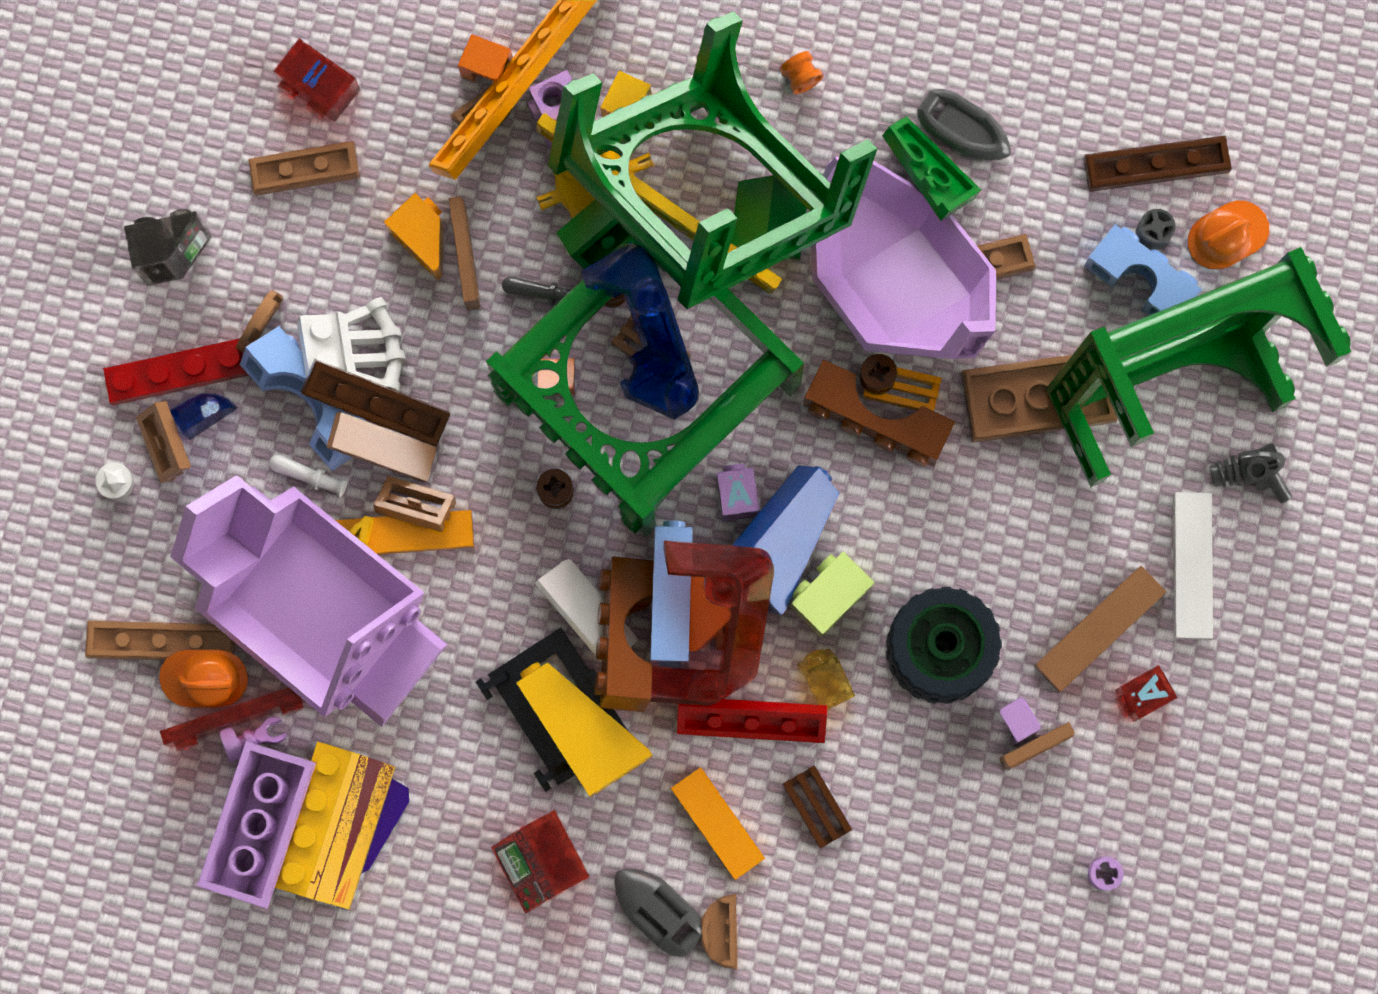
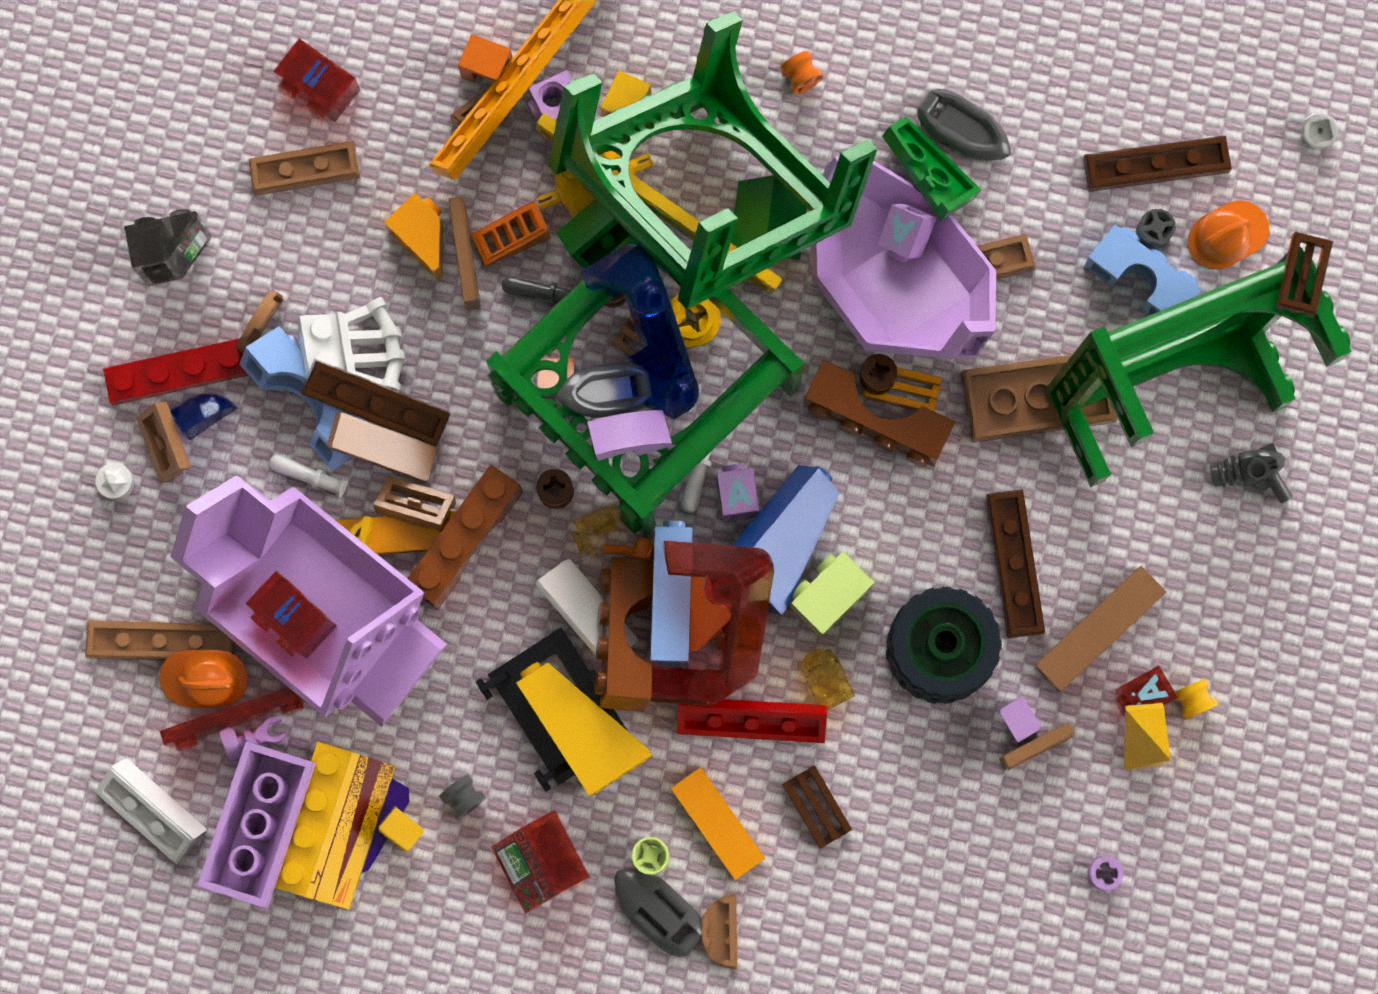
(150, 810): none -> white slope
(291, 615): none -> clear red brick
(400, 829): none -> yellow slope
(462, 797): none -> dark grey wheel
(472, 522): none -> dark orange arch
(504, 223): none -> orange slope
(599, 522): none -> clear yellow bracket
(605, 390): none -> dark grey piece
(629, 432): none -> lavender slope
(643, 549): none -> orange hand
(650, 851): none -> yellowish green wheel
(694, 486): none -> white piece
(708, 324): none -> yellow gear
(906, 232): none -> lavender brick
(1015, 564): none -> reddish brown tile
(1145, 737): none -> yellow slope
(1192, 566): white tile -> none
(1195, 699): none -> yellow wheel
(1295, 305): none -> reddish brown tile
(1319, 130): none -> white tile

